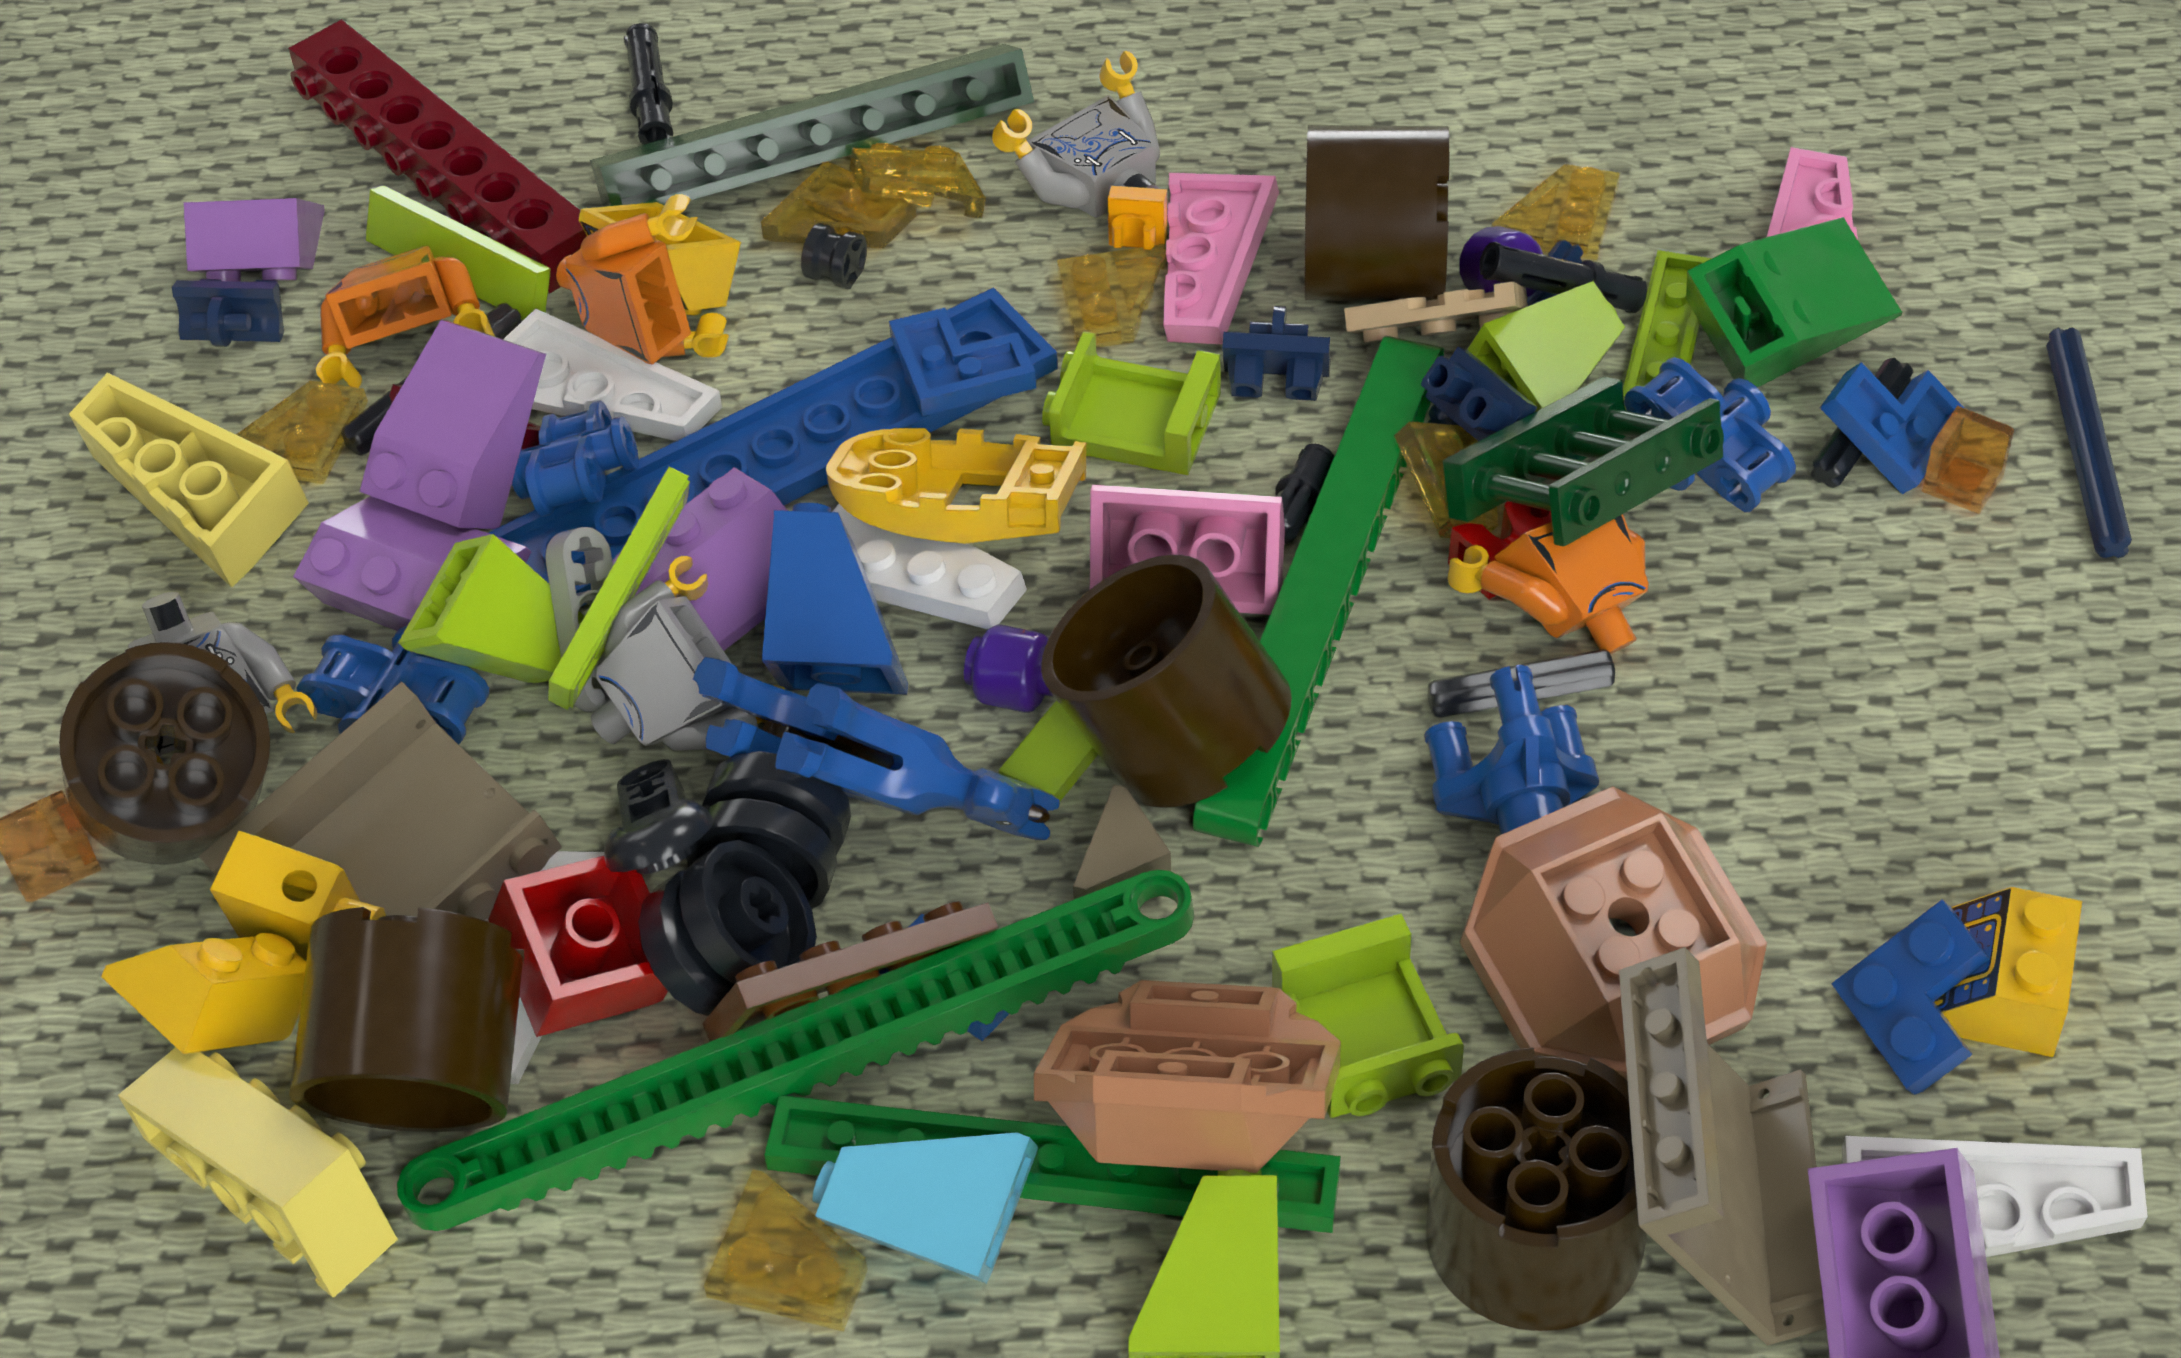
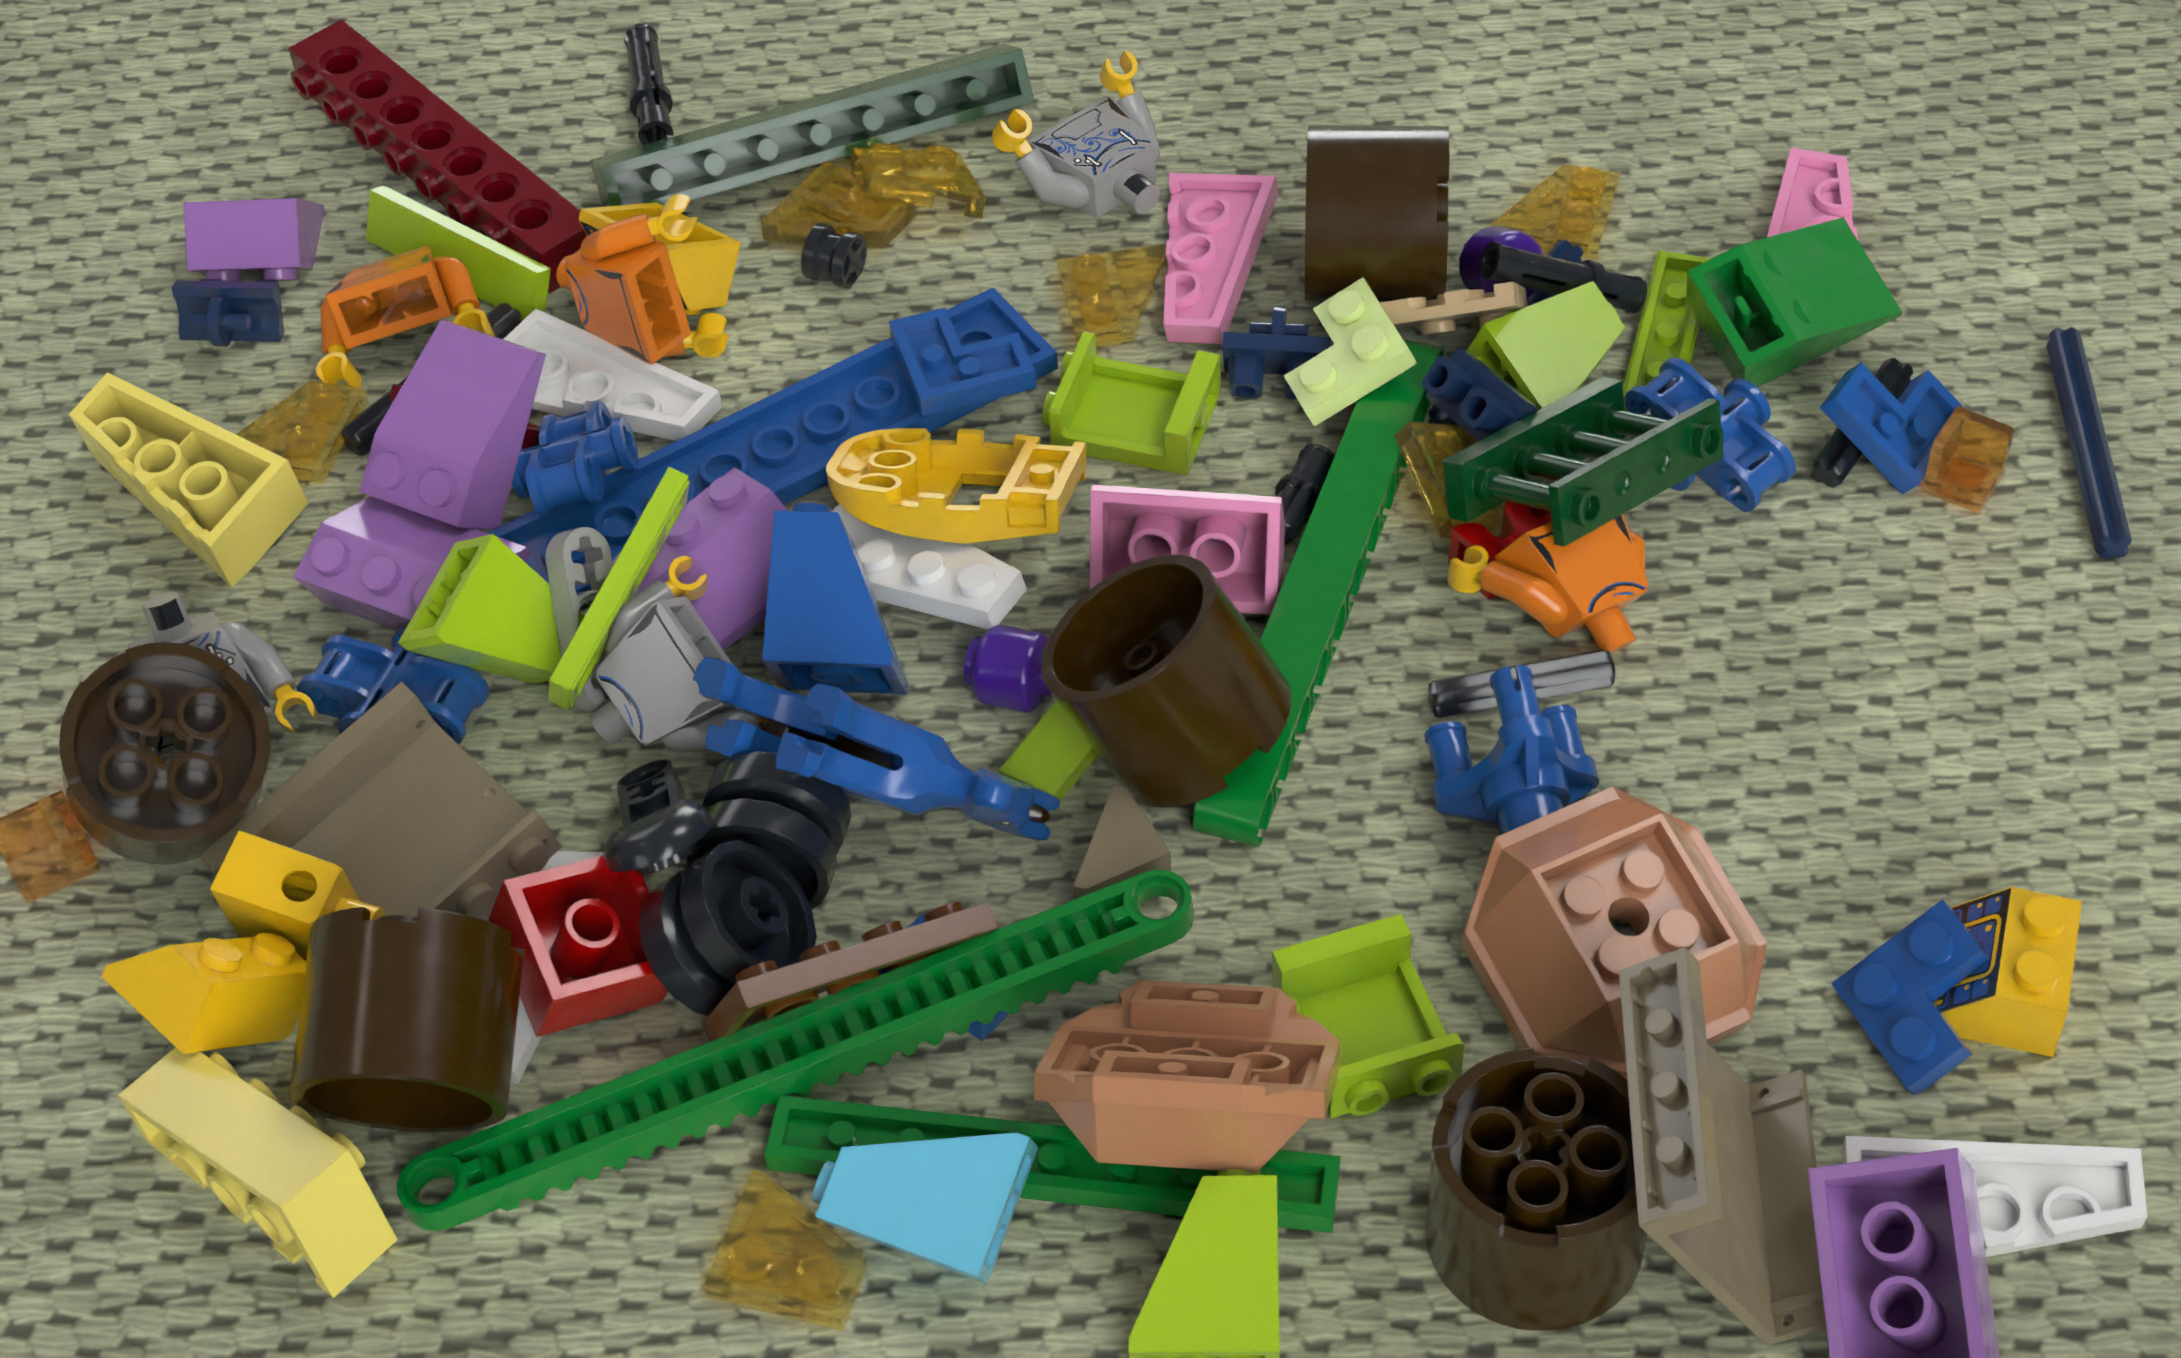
(1137, 217): light orange tile -> none
(1363, 355): none -> yellowish green plate

